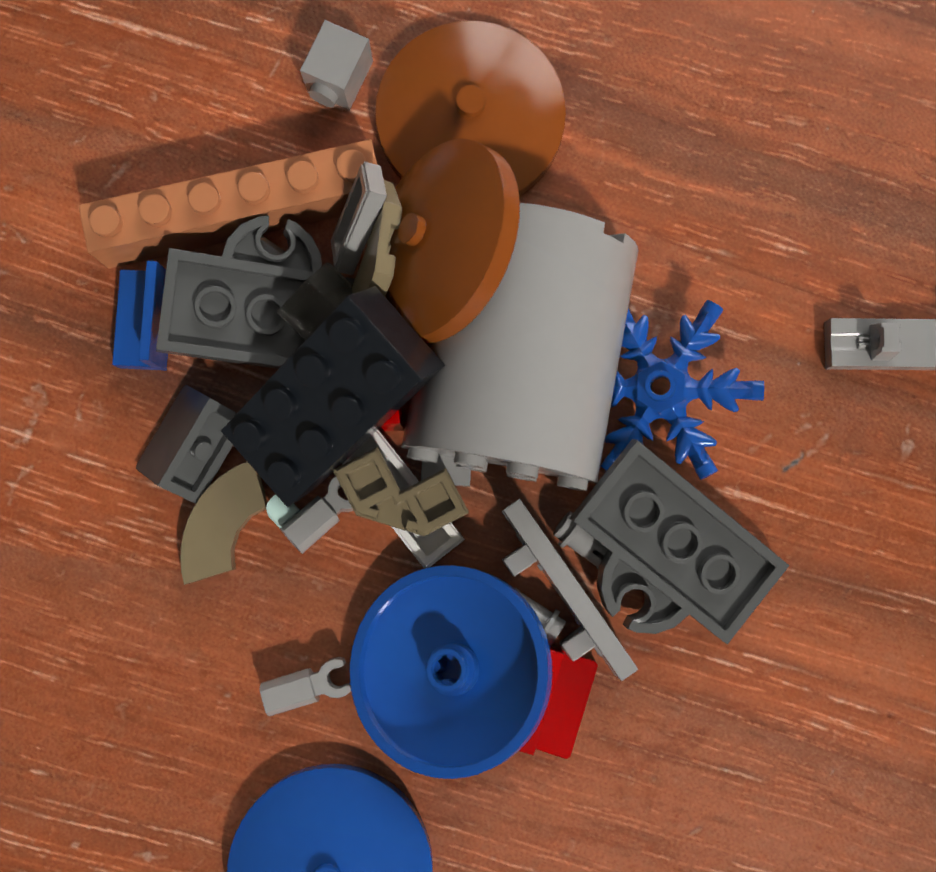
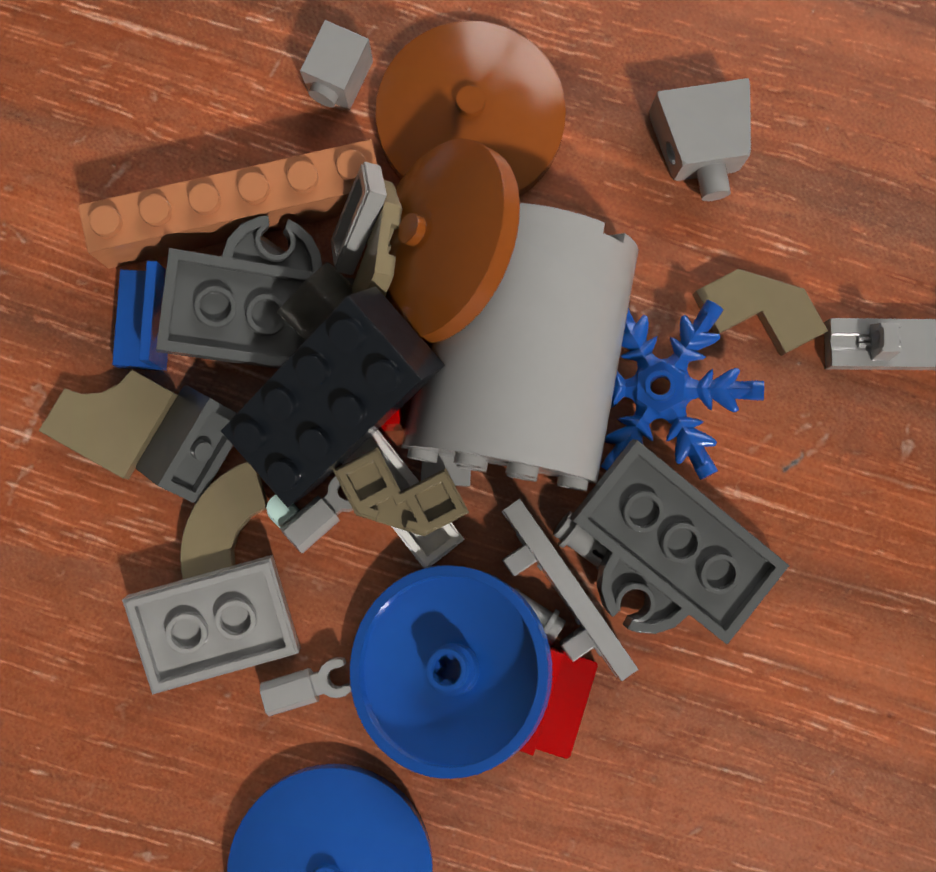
(111, 424): none -> dark tan tile
(211, 624): none -> light grey tile
(704, 133): none -> light grey torso
(781, 307): none -> dark tan tile

